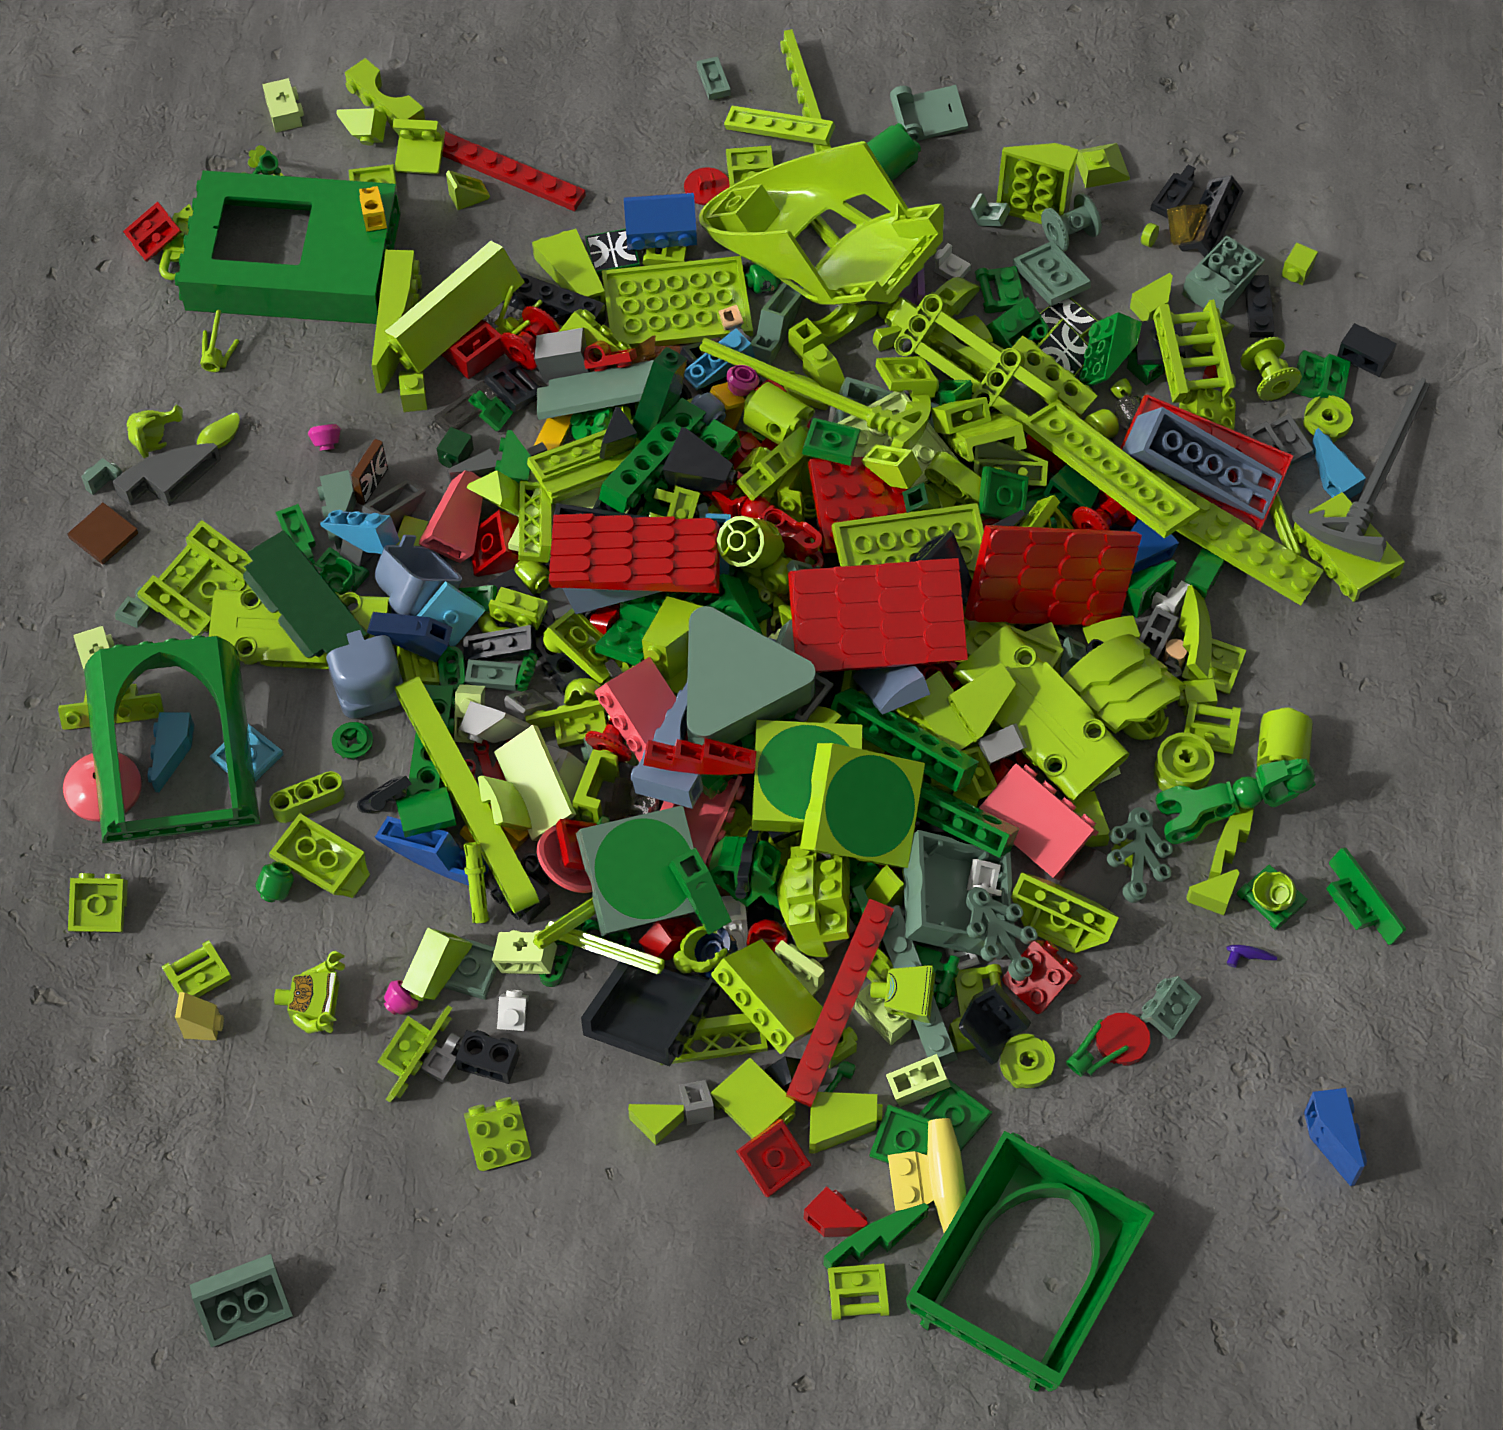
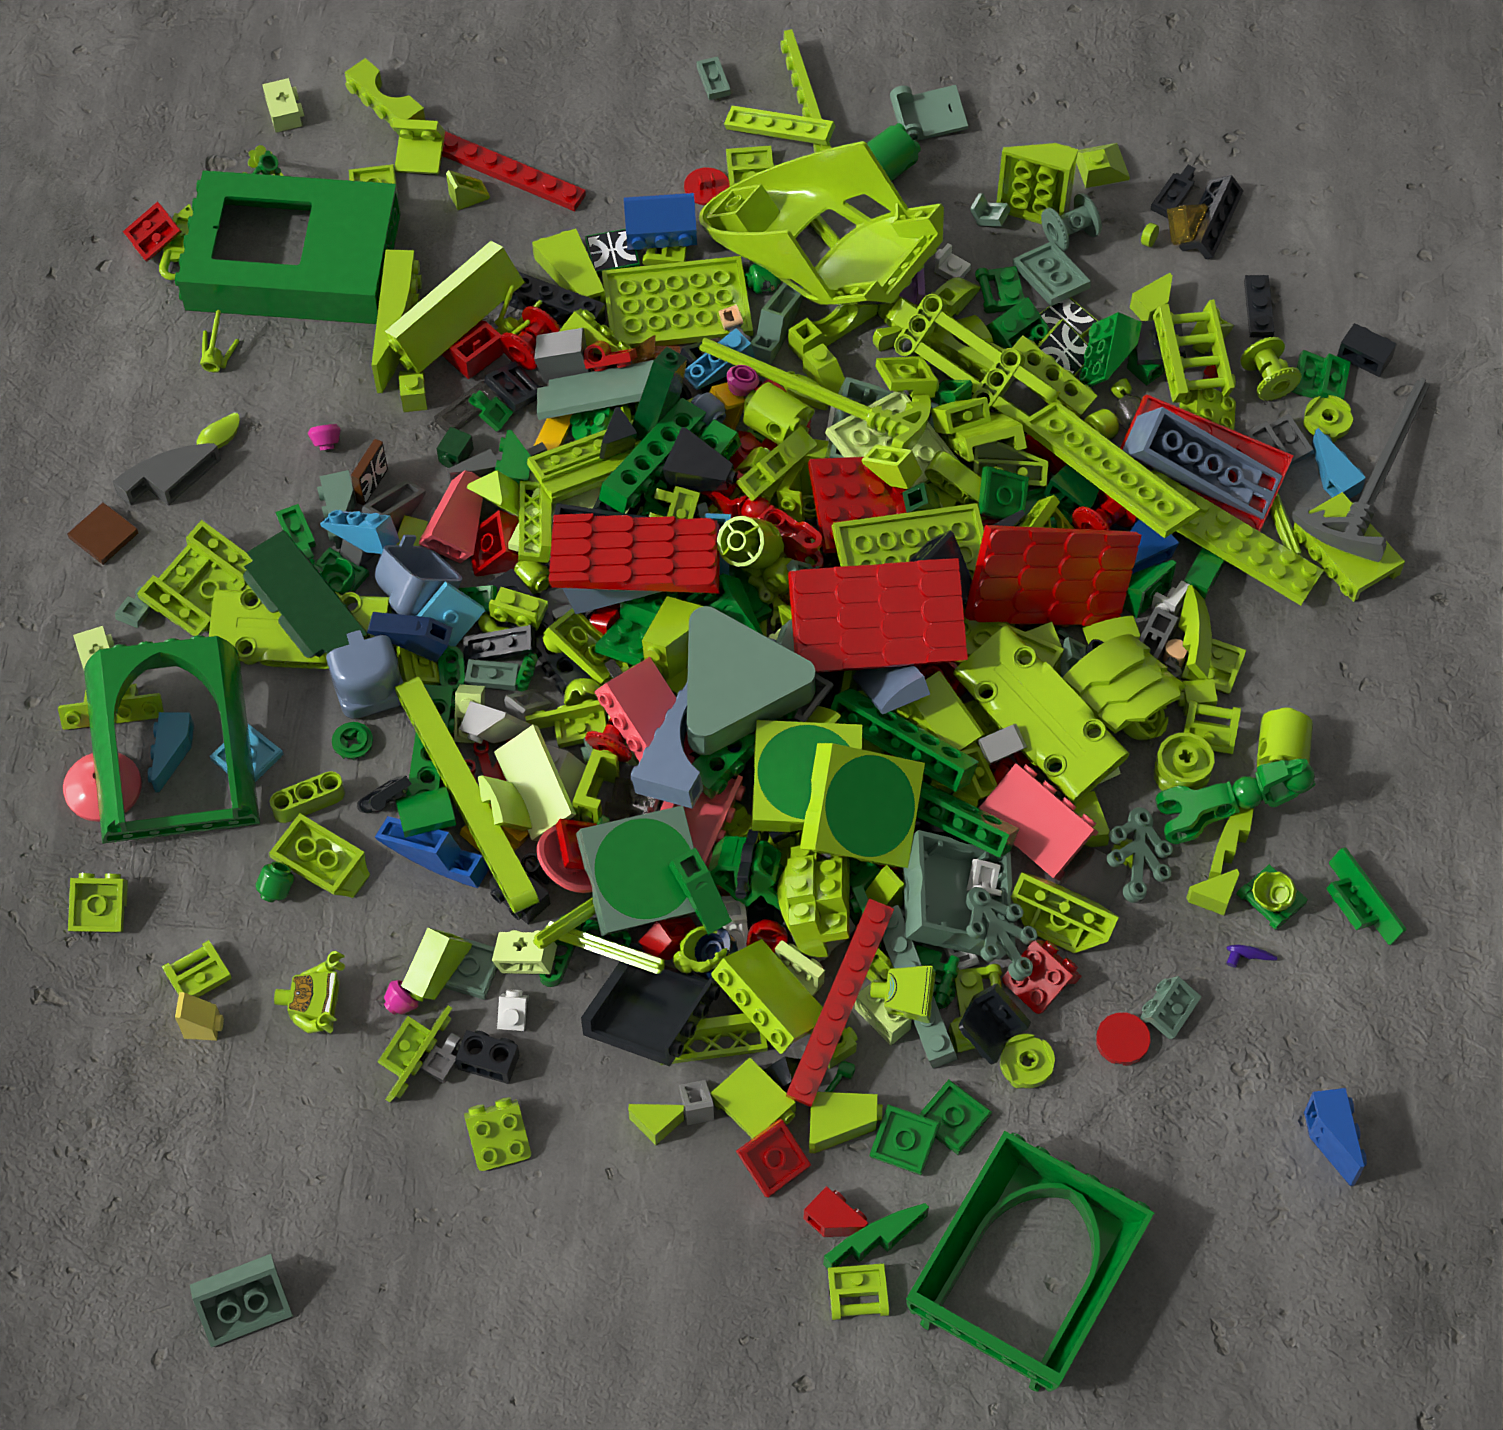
(99, 475): sand green bracket -> none
(147, 428): lime piece -> none
(364, 124): lime slope -> none
(372, 209): yellow leg -> none
(477, 890): lime pin -> none
(709, 758): red slope -> none
(831, 441): green tile -> none
(918, 1080): yellowish green brick -> none
(932, 1176): light yellow plate -> none
(982, 699): lime slope -> none
(1081, 1059): green plant -> none
(1222, 275): sand green slope -> none
(1299, 263): lime brick -> none

